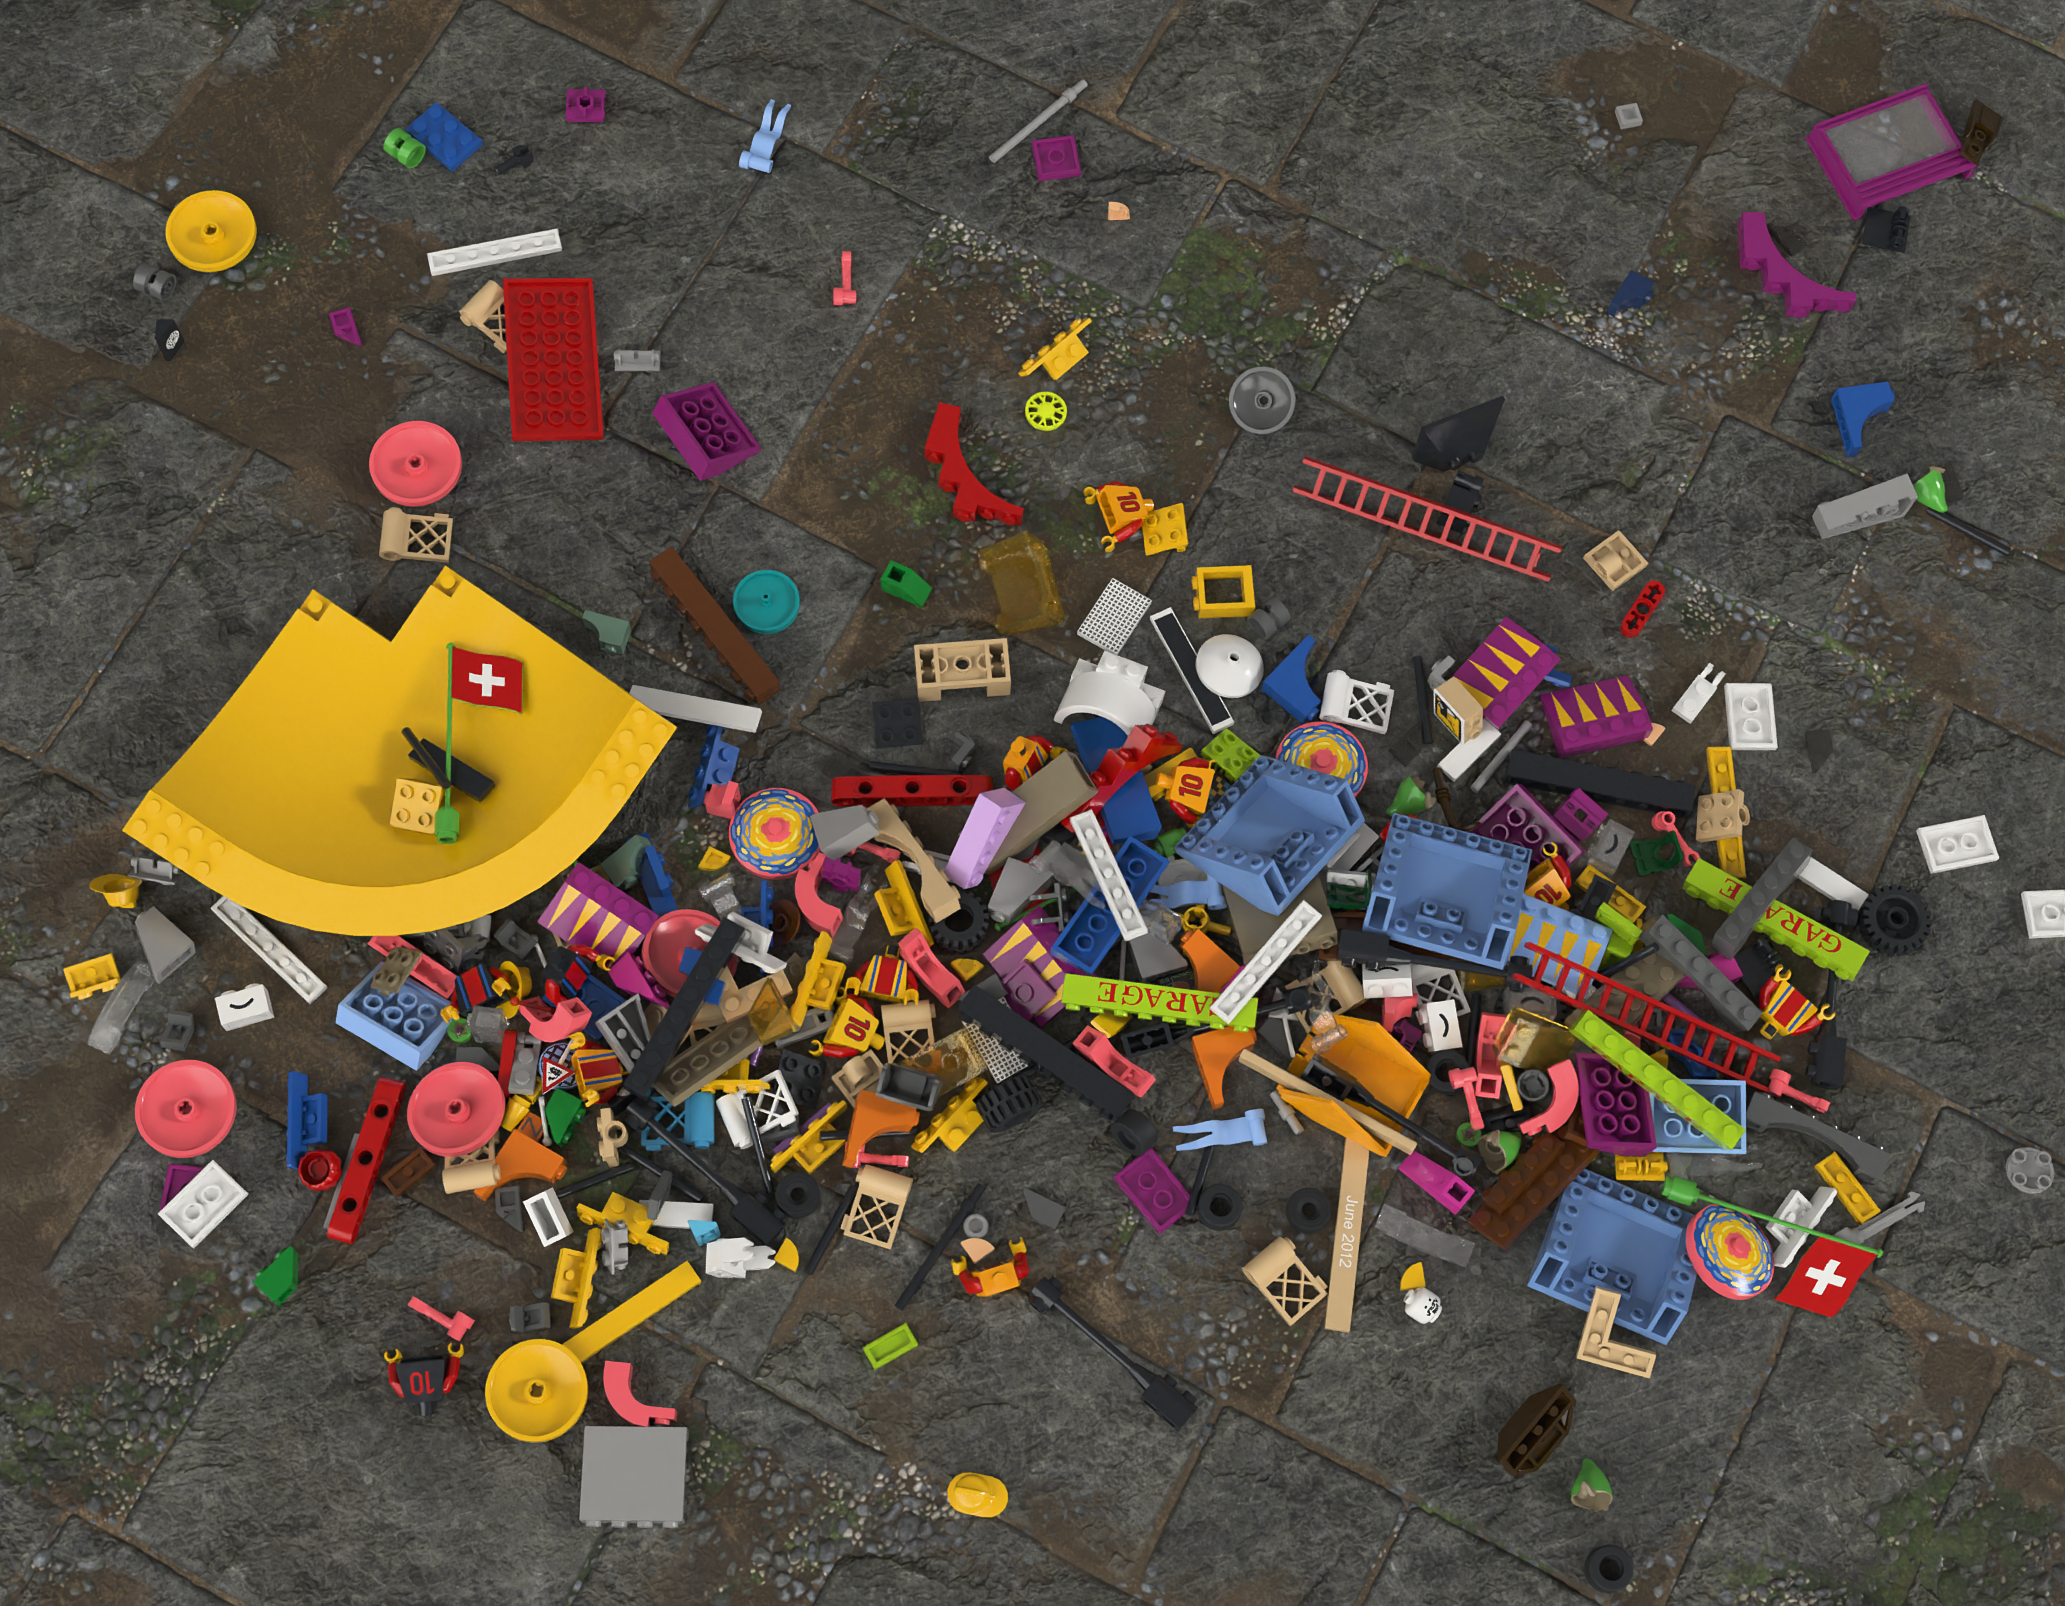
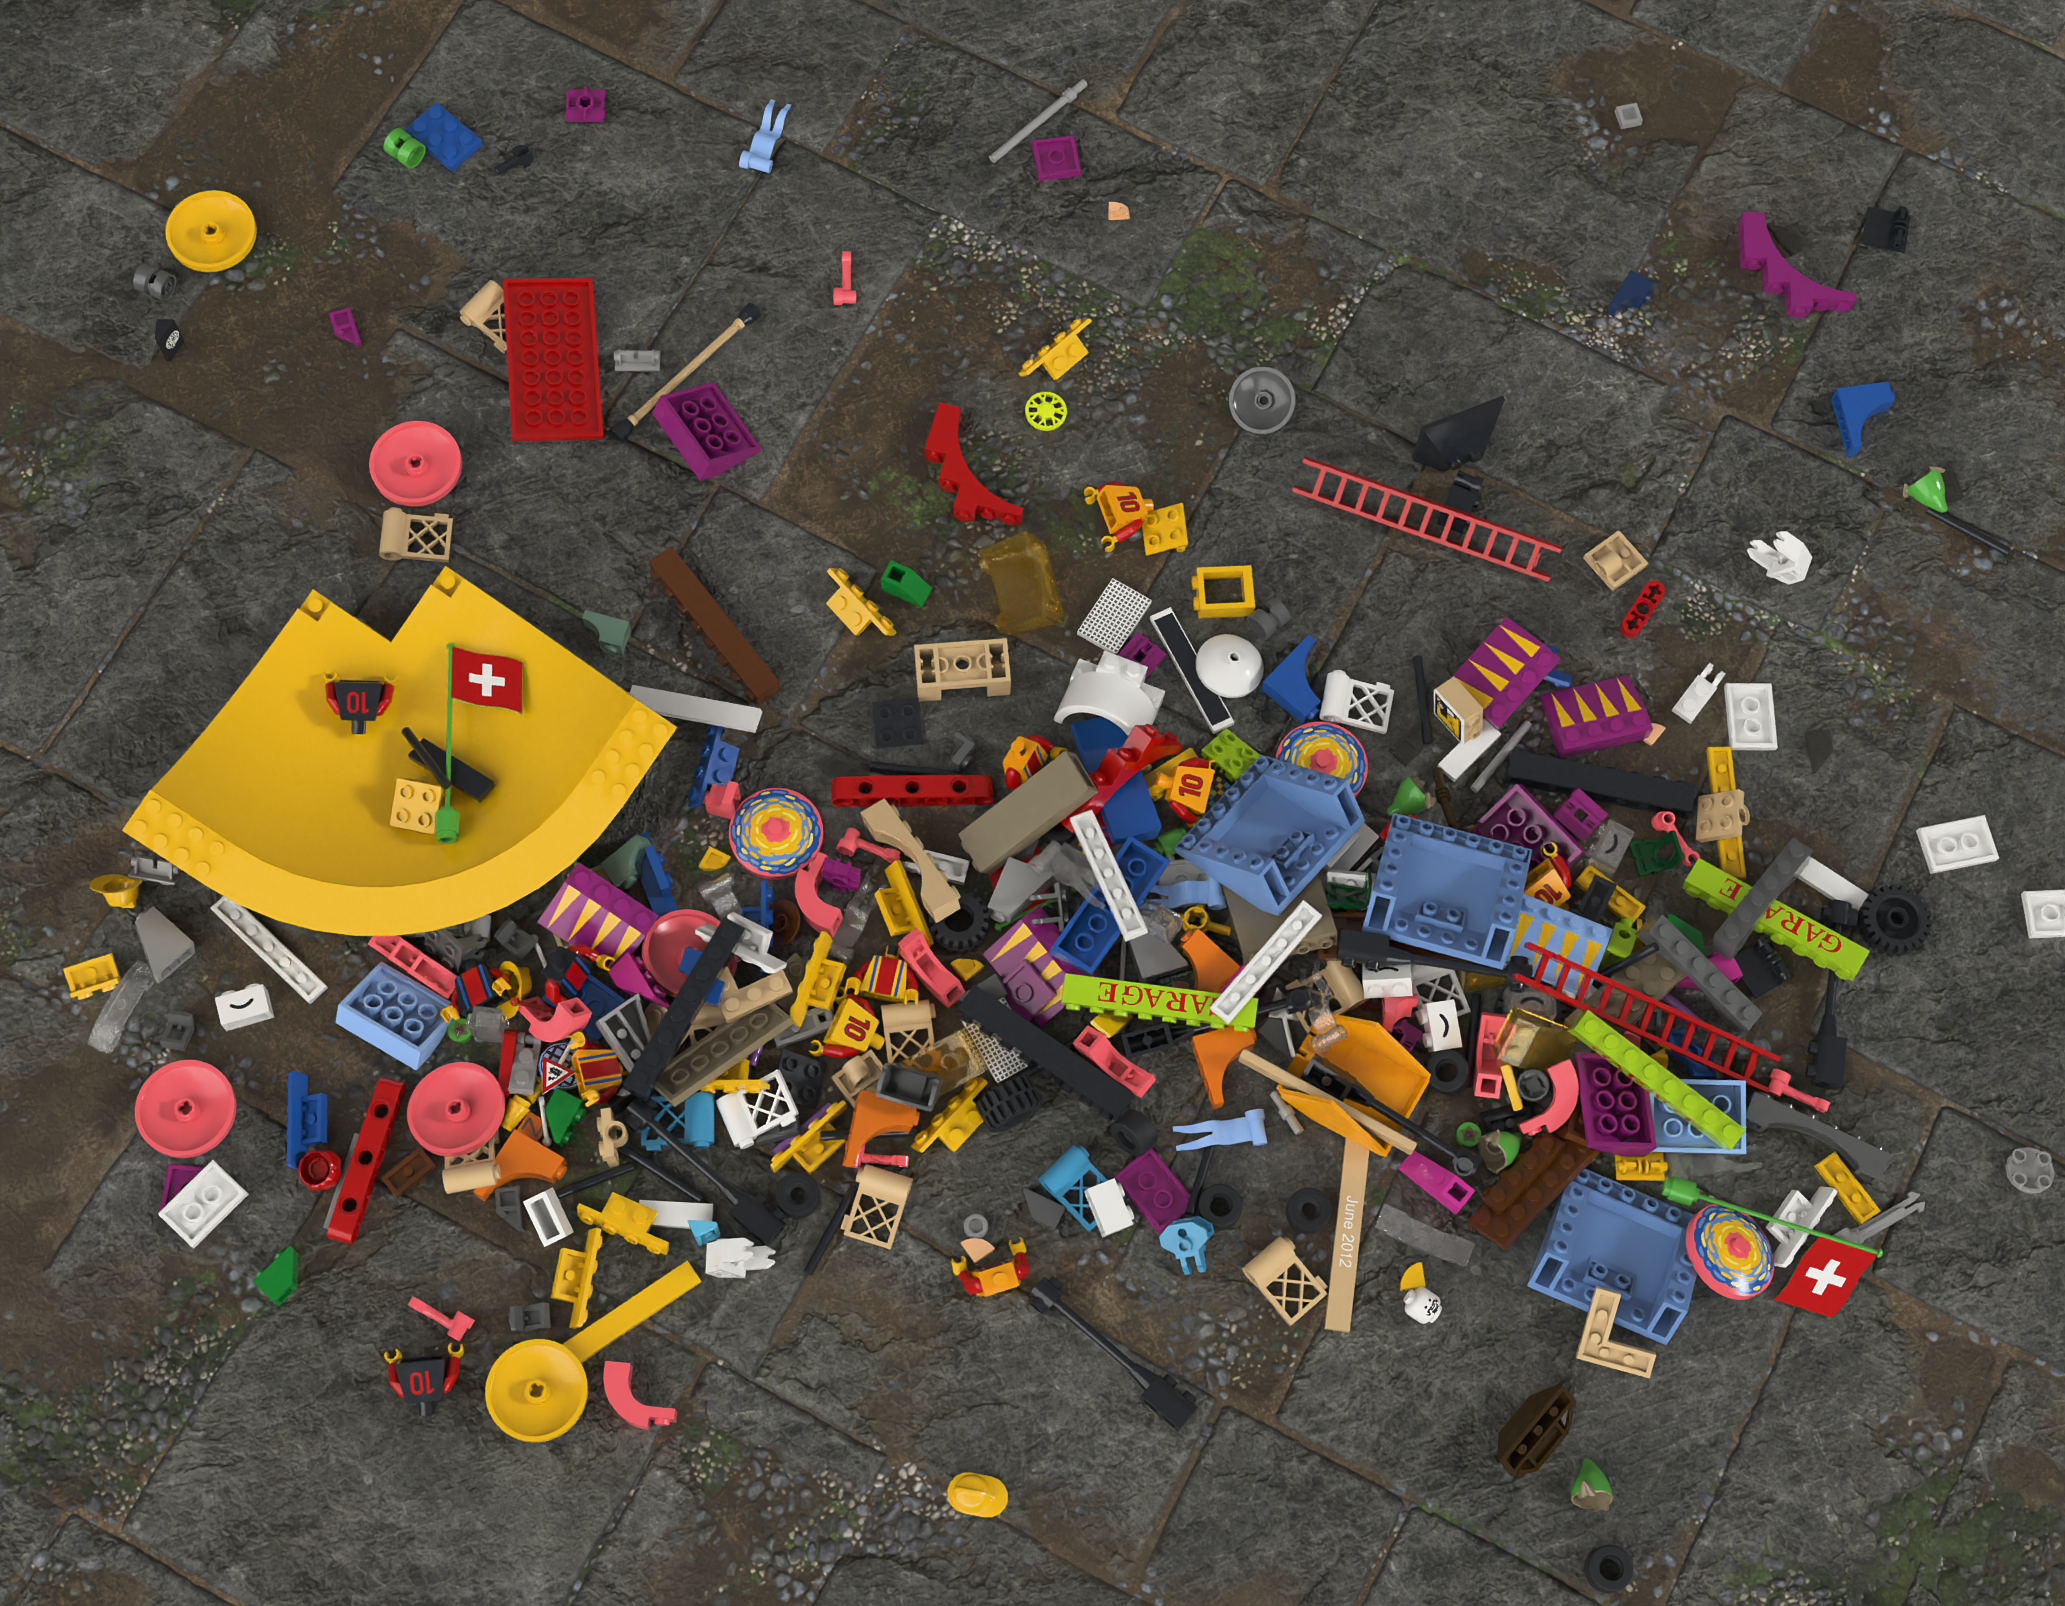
(359, 699): none -> torso
(395, 970): dark tan hinge -> none
(477, 1056): dark grey tile -> none
(494, 252): white tile -> none
(614, 1254): light grey hinge -> none
(624, 428): none -> tan hose
(633, 1476): light grey panel -> none
(659, 1195): dark grey tile -> none
(758, 1145): black bar -> none
(766, 601): teal piece -> none
(770, 1014): clear yellow slope -> none
(788, 1255): yellow tile -> none
(844, 829): light grey slope -> none
(854, 608): none -> yellow bracket
(890, 1346): lime tile -> none
(967, 1207): black bar -> none
(982, 836): lavender wedge -> none
(1064, 1174): none -> dark azure piece
(1109, 1207): none -> white brick
(1142, 646): none -> magenta piece
(1186, 1239): none -> dark azure hinge
(1440, 670): light grey bracket -> none
(1464, 1079): coral brick -> none
(1619, 924): lime tile -> none
(1787, 564): none -> white piece
(1787, 1009): torso -> none
(1865, 507): light grey wedge -> none
(1887, 149): piece -> none
(1980, 131): dark brown piece -> none

